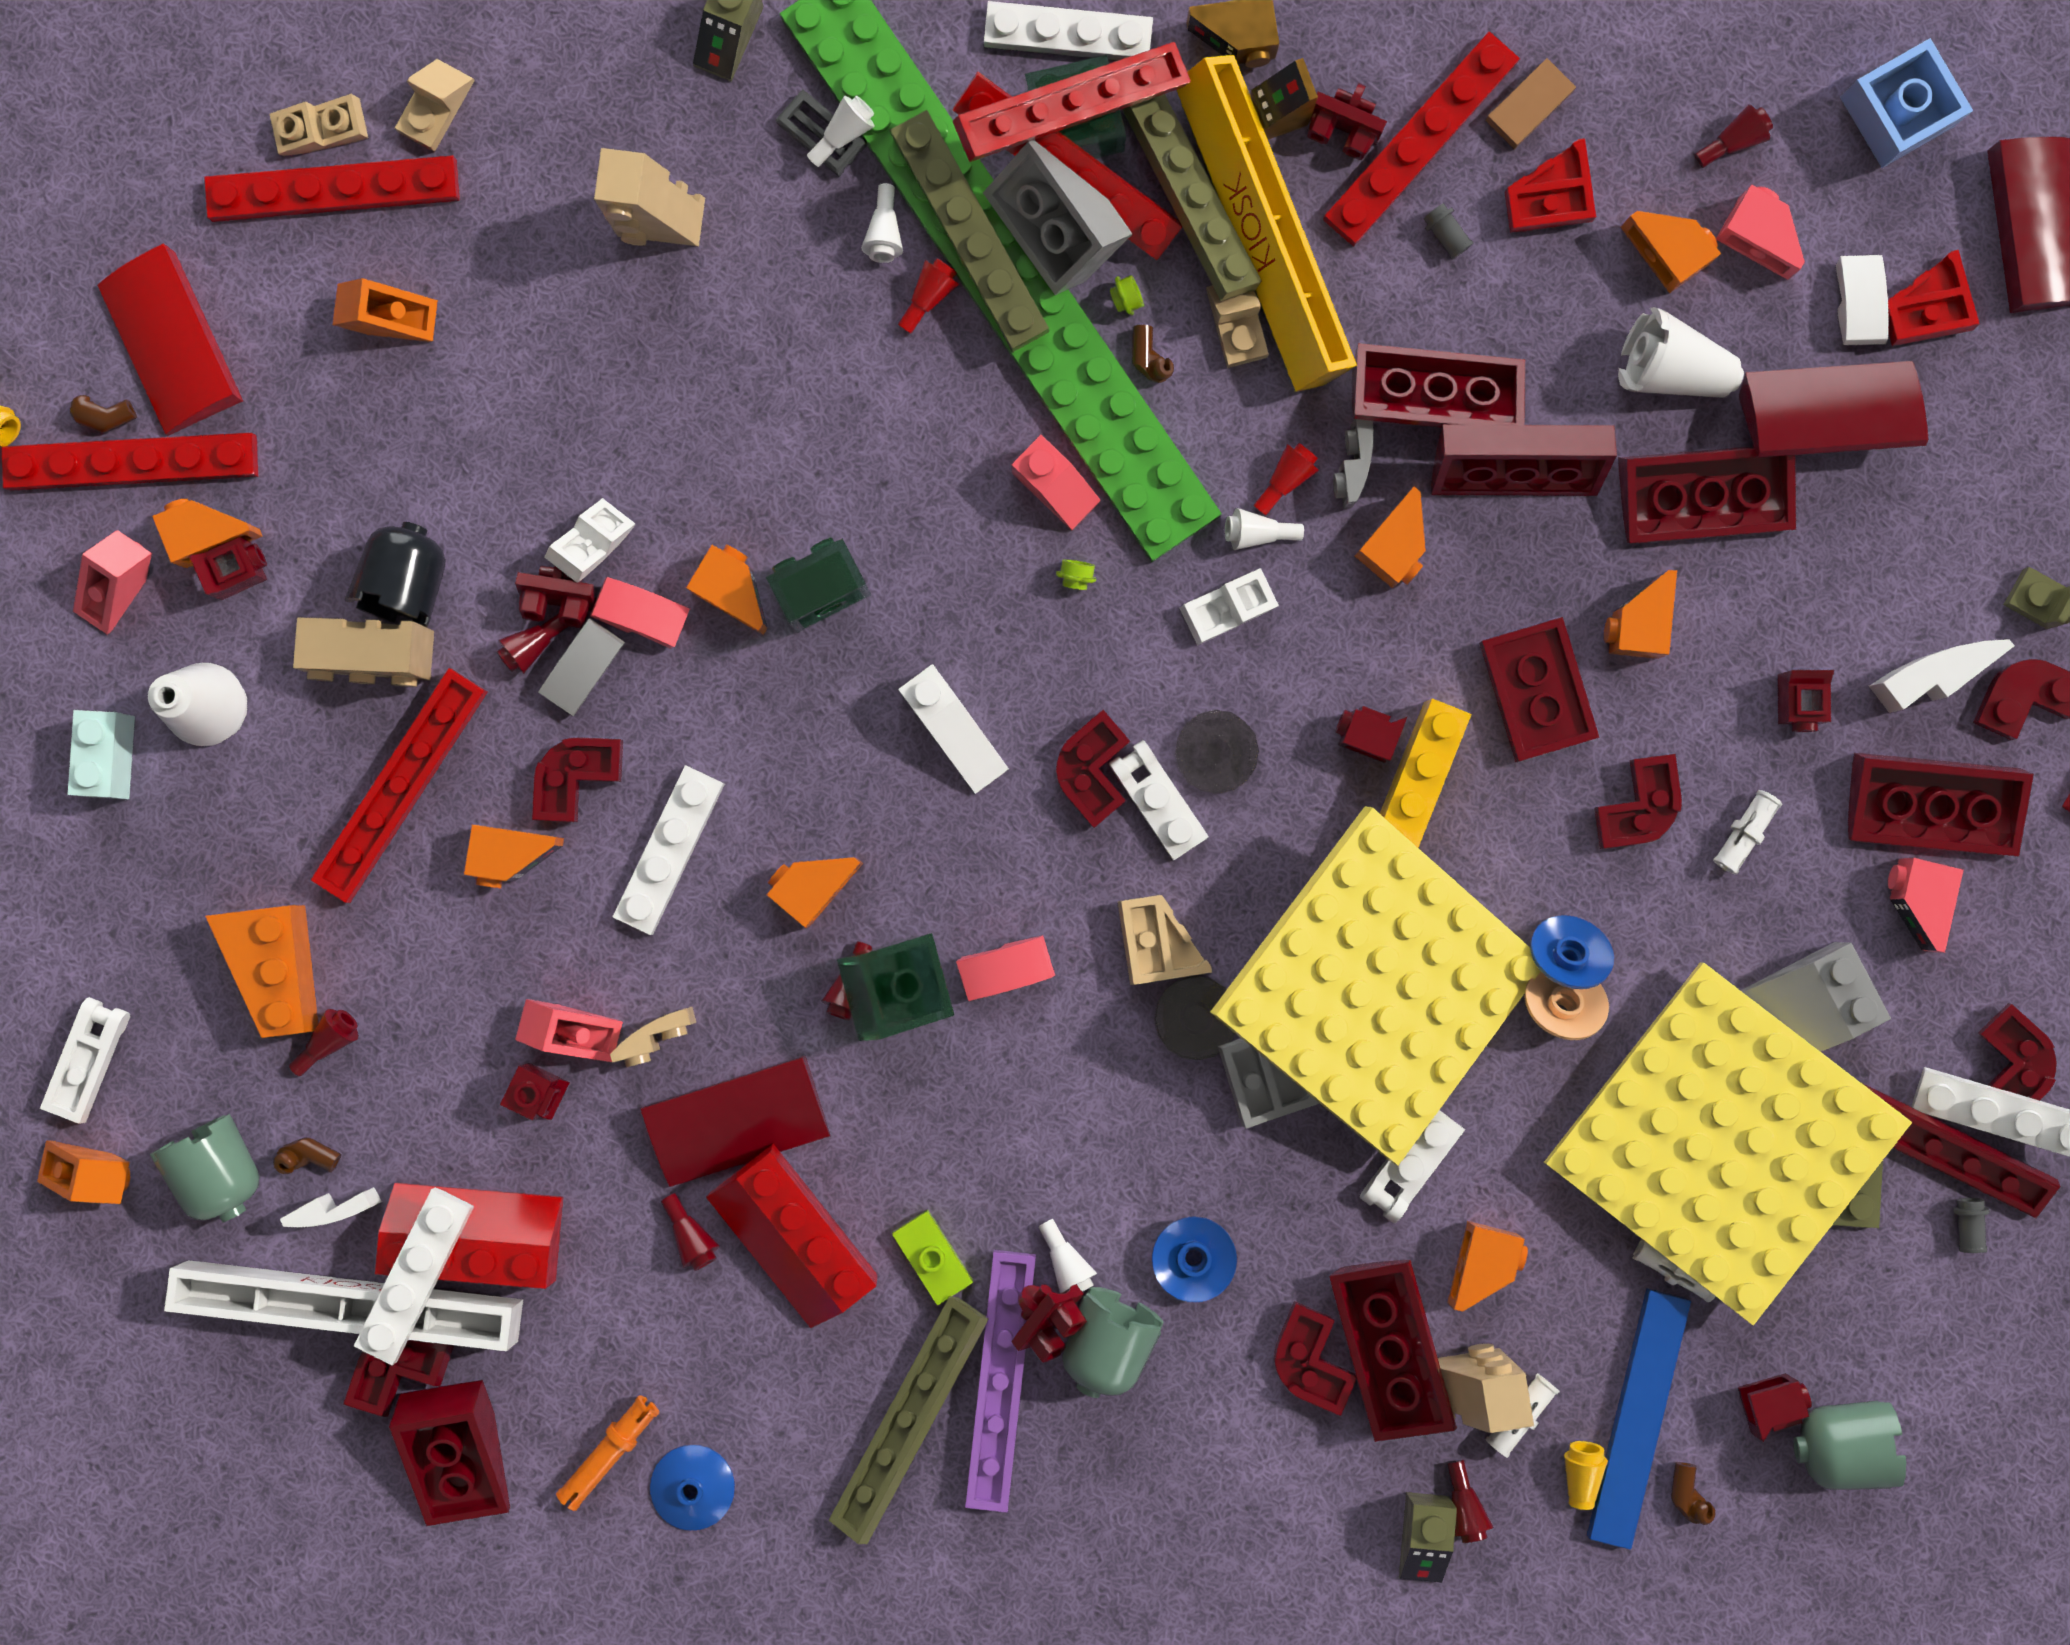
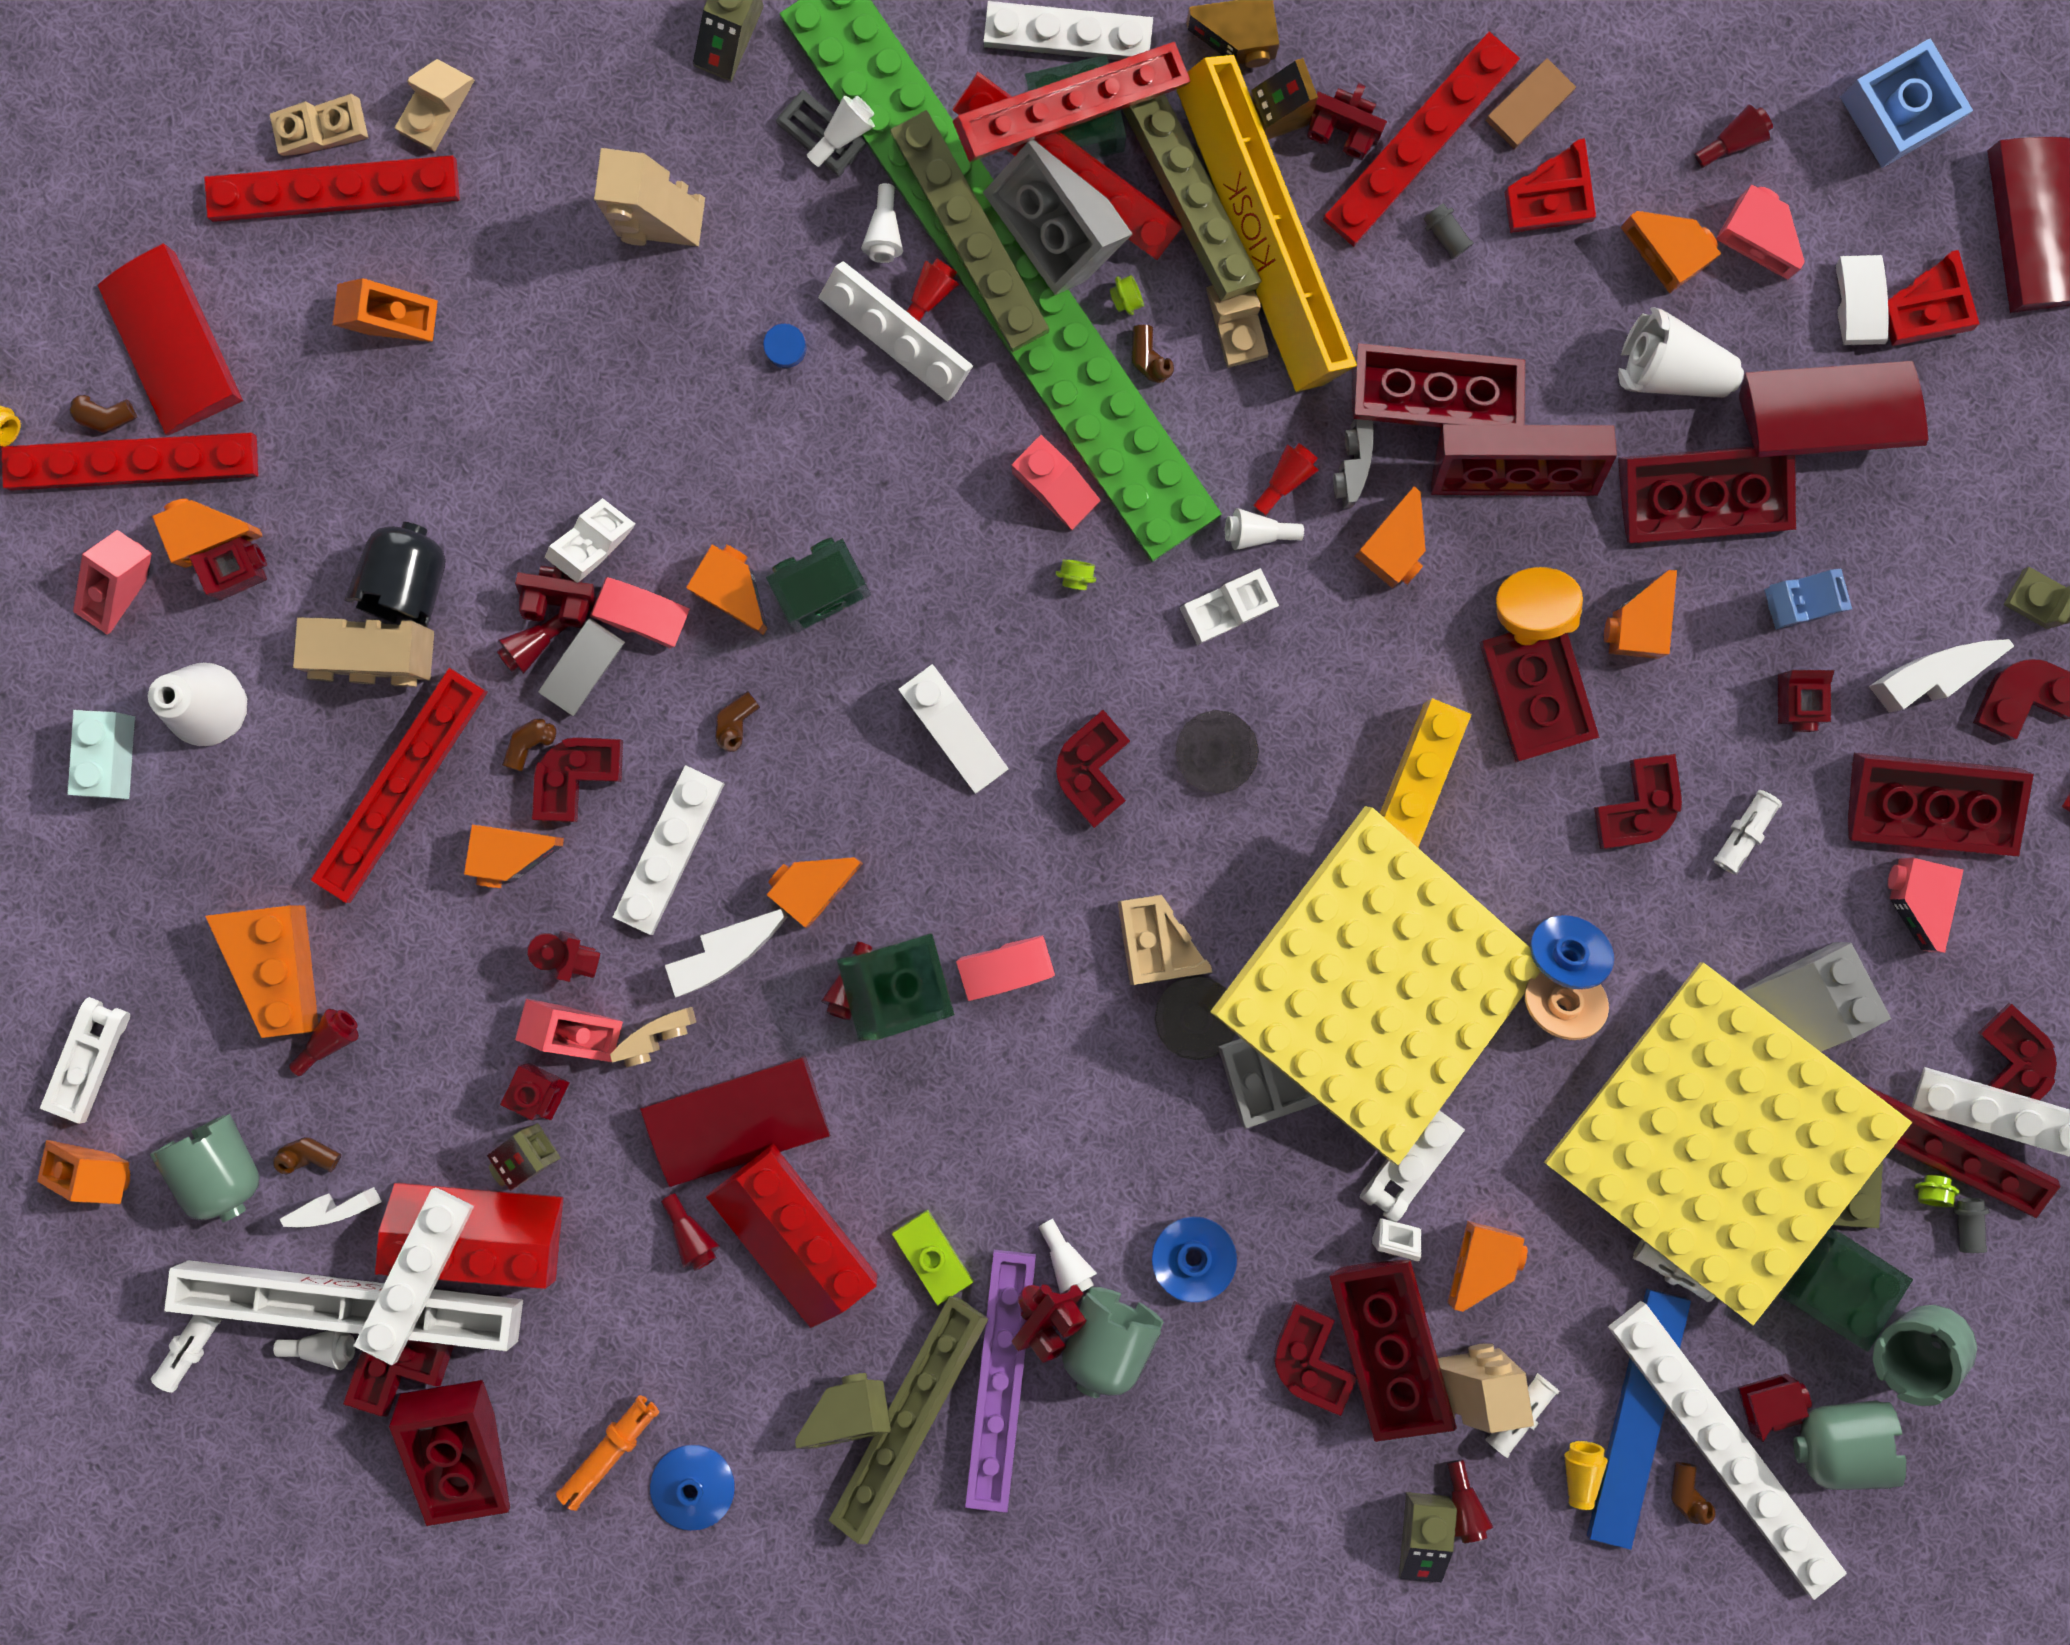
(173, 1369): none -> white pin
(325, 1348): none -> white cone
(522, 1157): none -> slope
(526, 737): none -> reddish brown arm
(562, 955): none -> dark red hips
(723, 952): none -> white slope
(730, 722): none -> reddish brown arm
(785, 345): none -> blue tile
(846, 1414): none -> olive slope
(895, 331): none -> white plate
(1159, 801): white plate -> none
(1369, 733): dark red window -> none
(1397, 1239): none -> white slope
(1539, 604): none -> light orange tile
(1727, 1450): none -> white plate
(1808, 598): none -> medium blue brick
(1847, 1289): none -> clear green brick
(1925, 1354): none -> sand green cylinder
(1936, 1191): none -> lime plate

